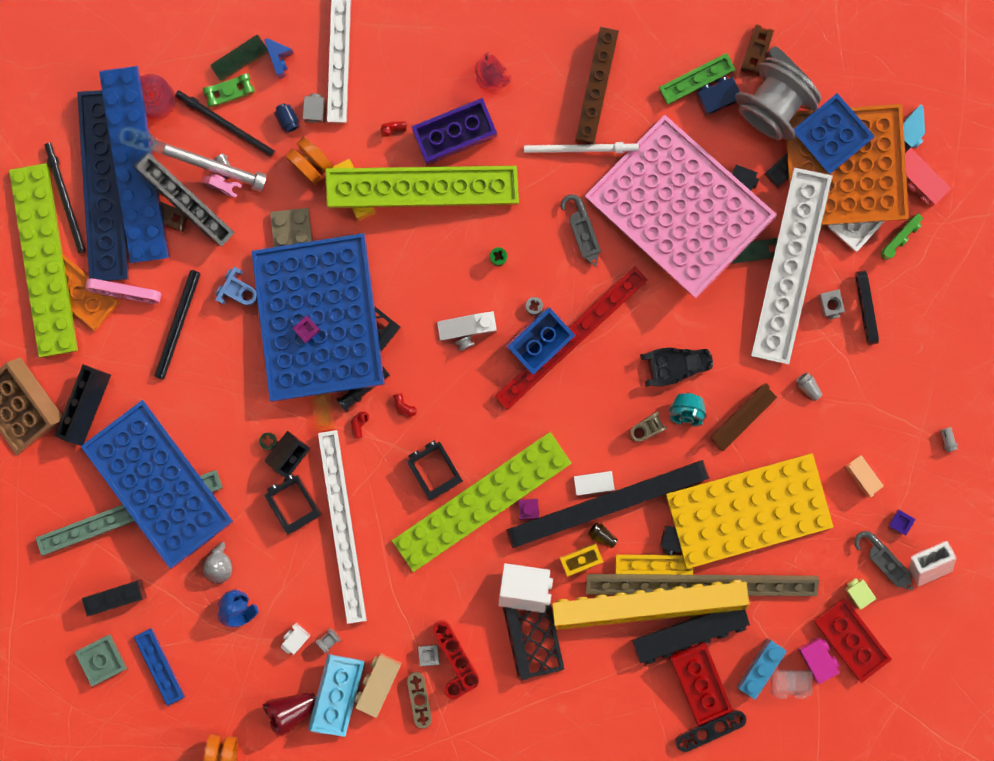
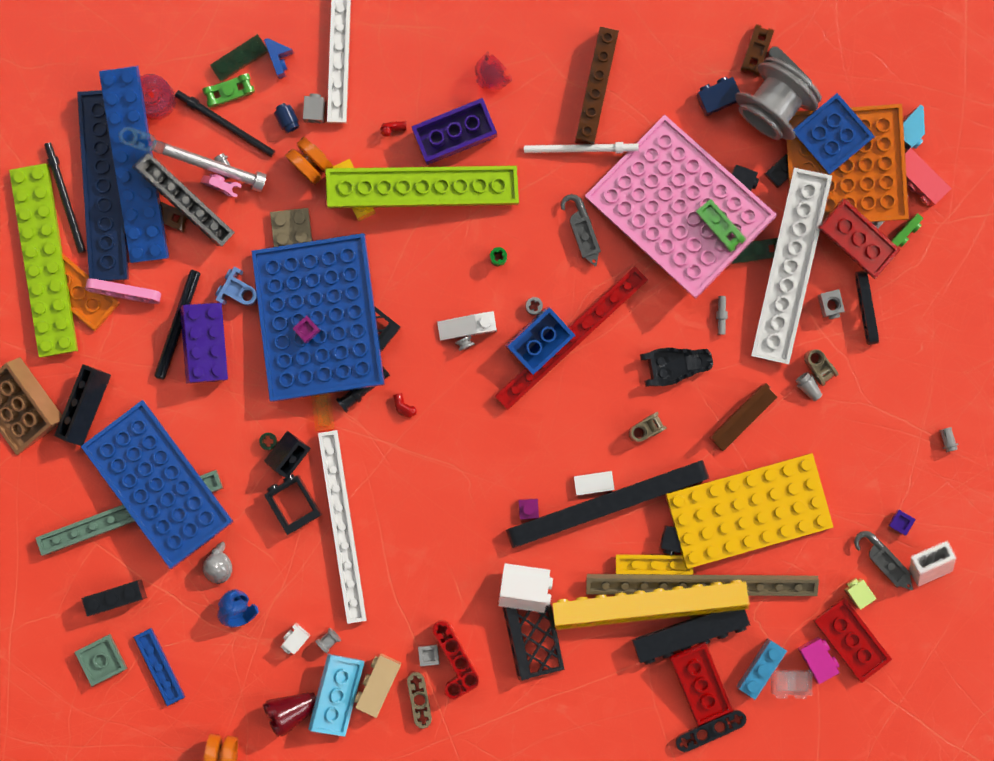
(203, 343): none -> dark purple brick
(357, 422): red arm -> none
(430, 447): black window -> none
(481, 501): lime plate -> none
(581, 559): yellow brick -> none
(602, 535): dark brown cone -> none
(688, 409): teal cone -> none
(696, 79): bright green plate -> none
(720, 225): none -> bright green plate
(721, 315): none -> light grey bar
(821, 367): none -> dark tan piece
(859, 238): none -> red tile
(864, 476): light nougat panel -> none

